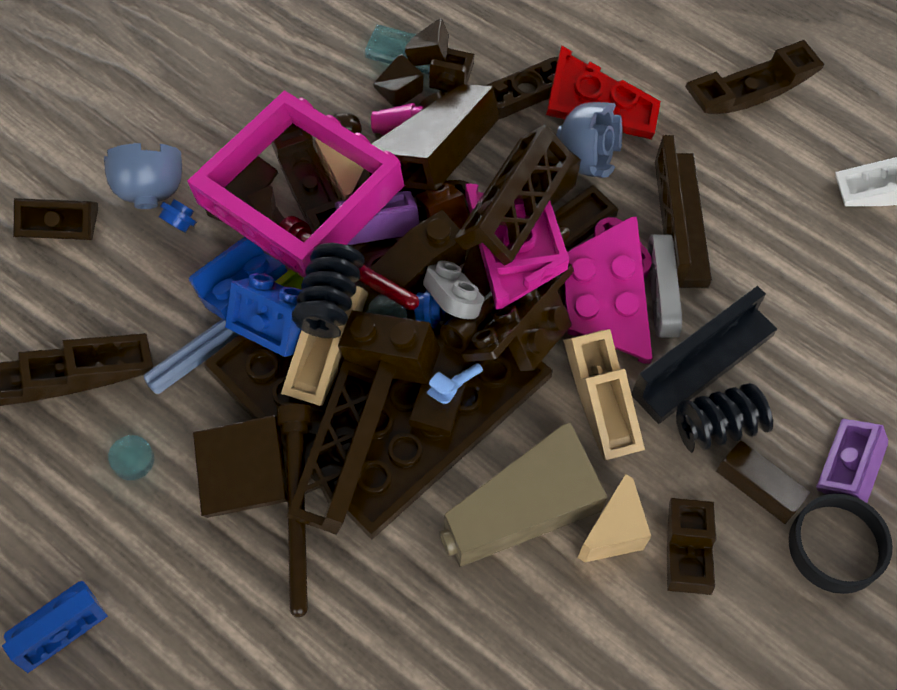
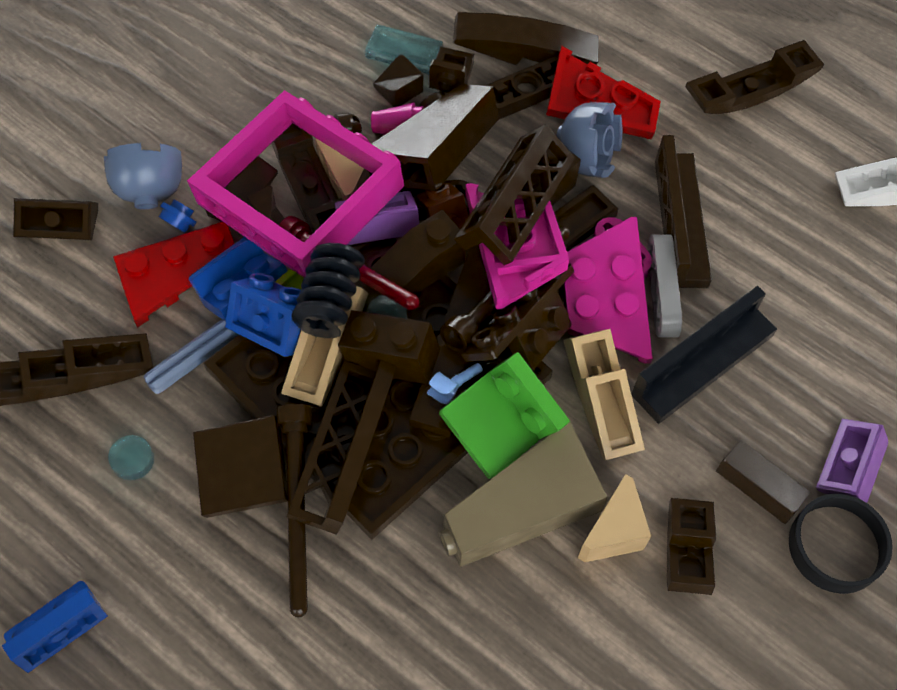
(162, 270): none -> red wing
(428, 44): dark brown slope -> none
(428, 310): blue plate -> none
(453, 290): light grey plate -> none
(503, 415): none -> bright green bracket
(518, 37): none -> dark brown slope
(722, 413): black piece -> none

